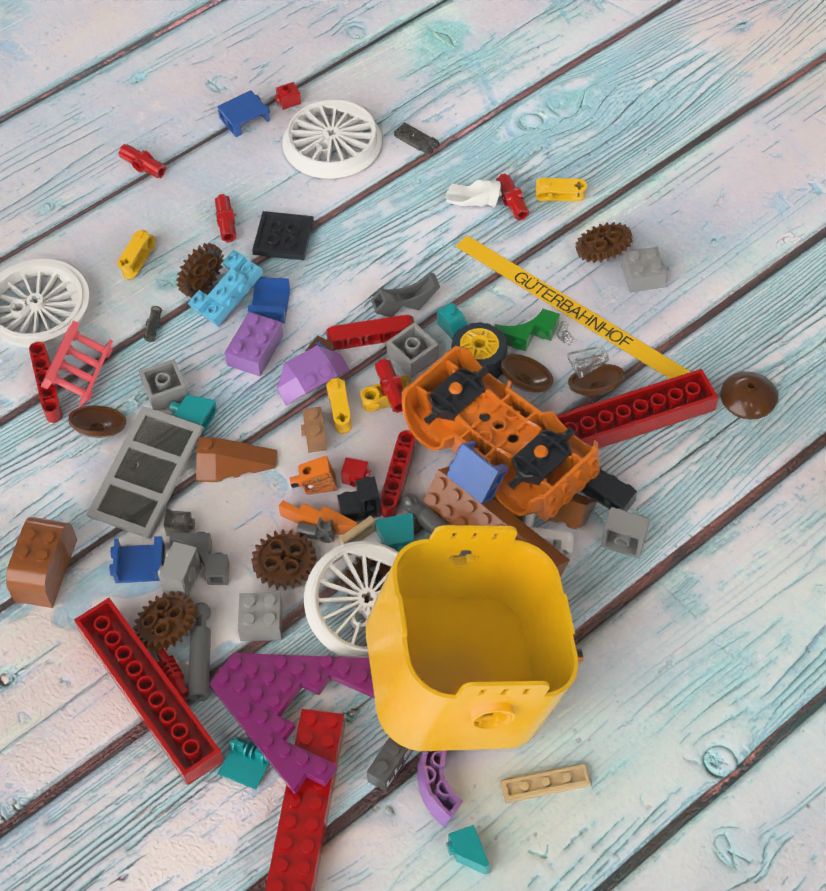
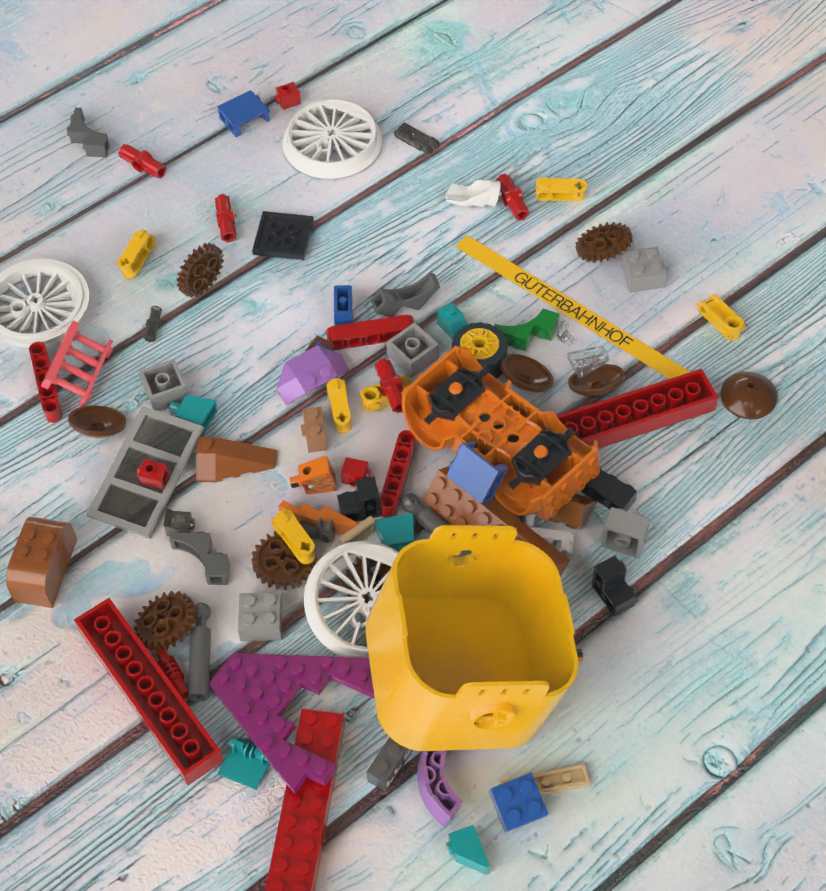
(94, 143): none -> dark grey arch
(137, 562): blue panel -> none
(153, 473): none -> red brick
(180, 569): light grey brick -> none
(229, 290): medium azure bracket -> none
(254, 344): medium lavender brick -> none
(271, 298): blue panel -> none
(294, 536): none -> yellow piece
(343, 304): none -> blue brick
(518, 802): none -> blue brick
(611, 586): none -> black brick
(722, 317): none -> yellow piece

